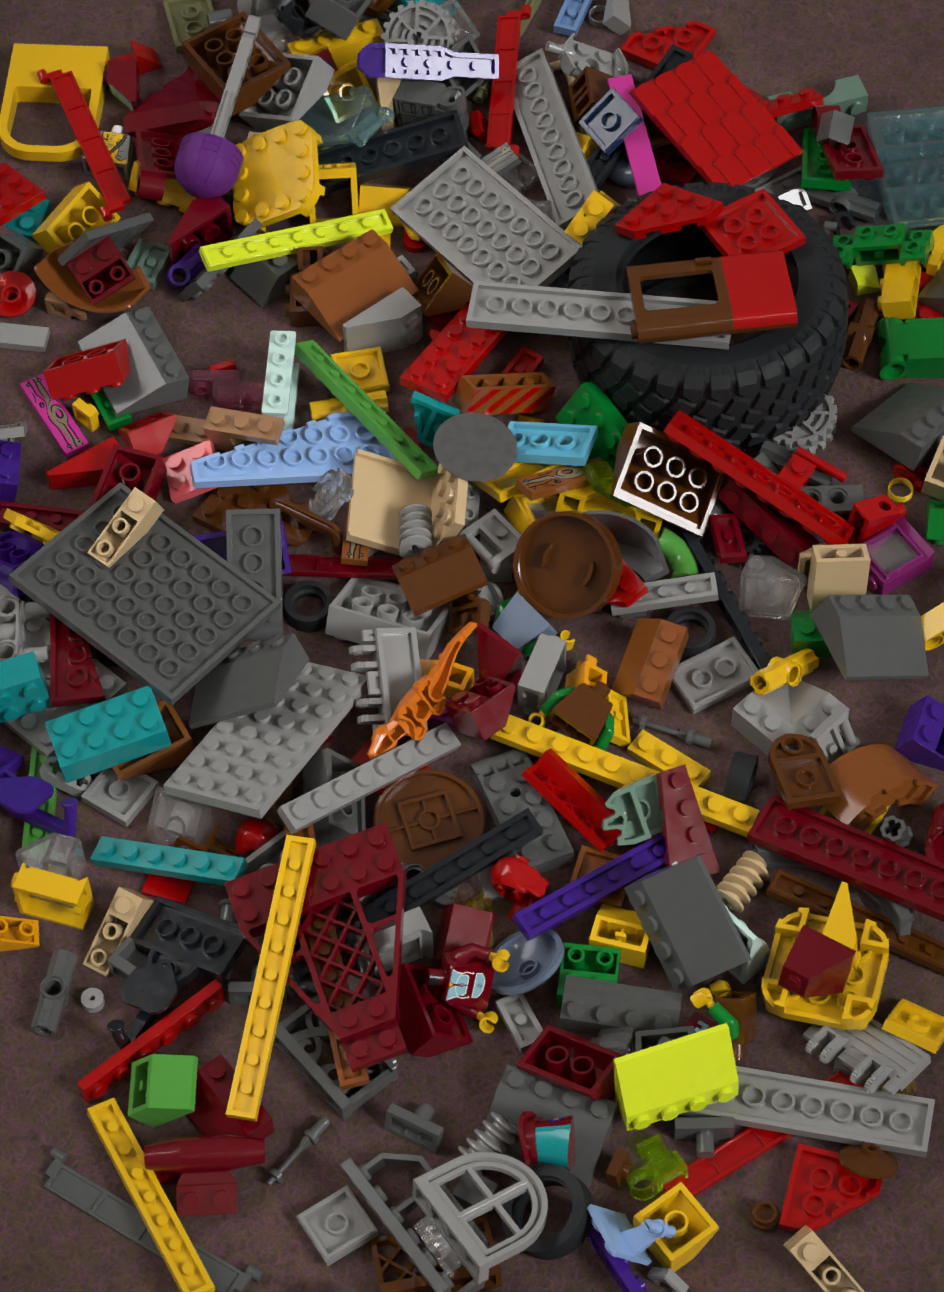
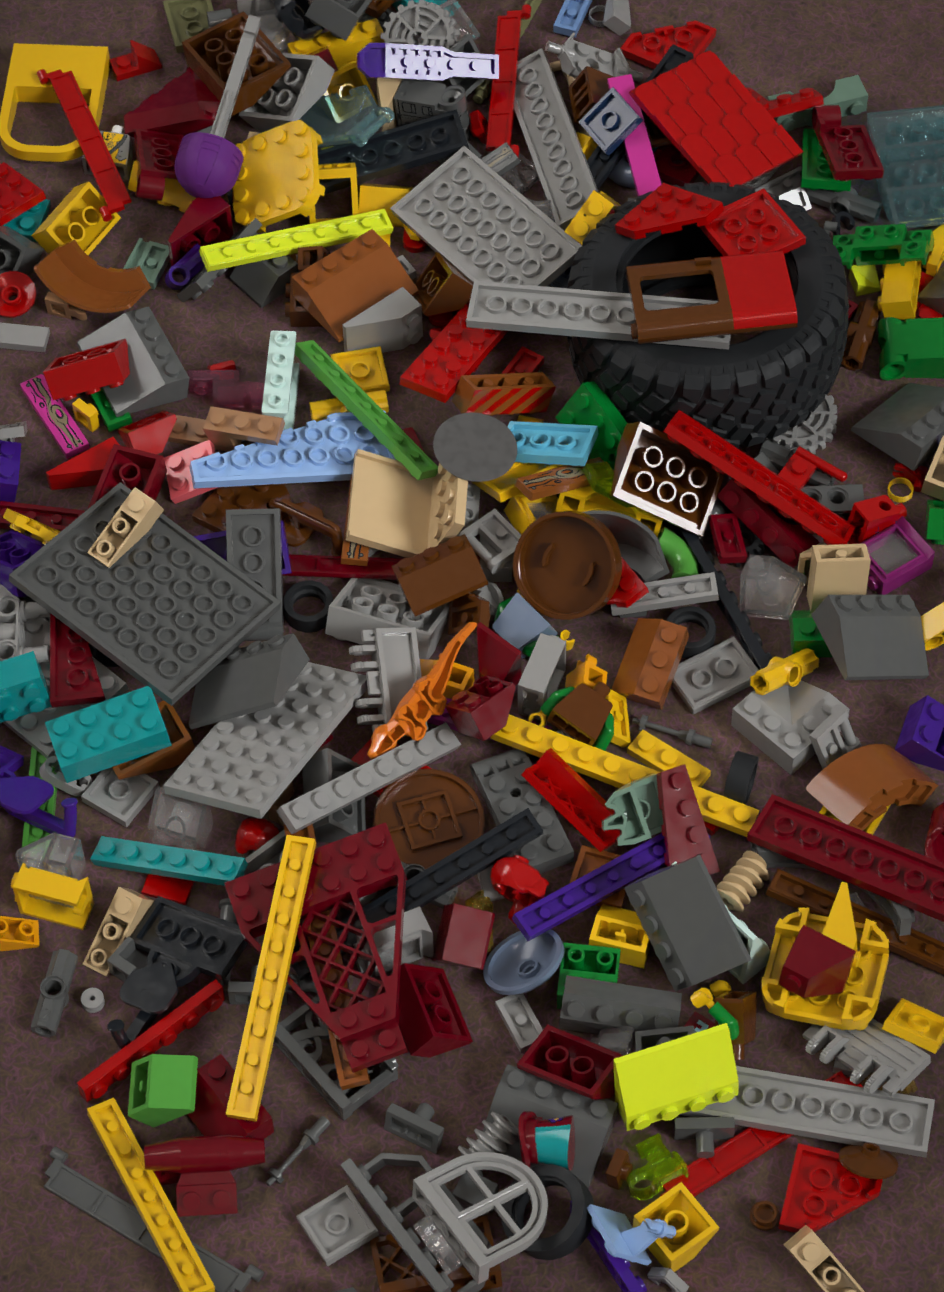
(101, 270): dark red slope -> none
(120, 232): dark grey tile -> none
(124, 81): dark red slope -> none
(211, 846): reddish brown bracket -> none
(332, 492): clear plate -> none
(414, 530): light grey piece -> none
(429, 416): teal wing -> none
(467, 980): dark red torso -> none
(803, 774): reddish brown plate -> none
(835, 127): dark grey panel -> none
(902, 837): dark grey axle -> none

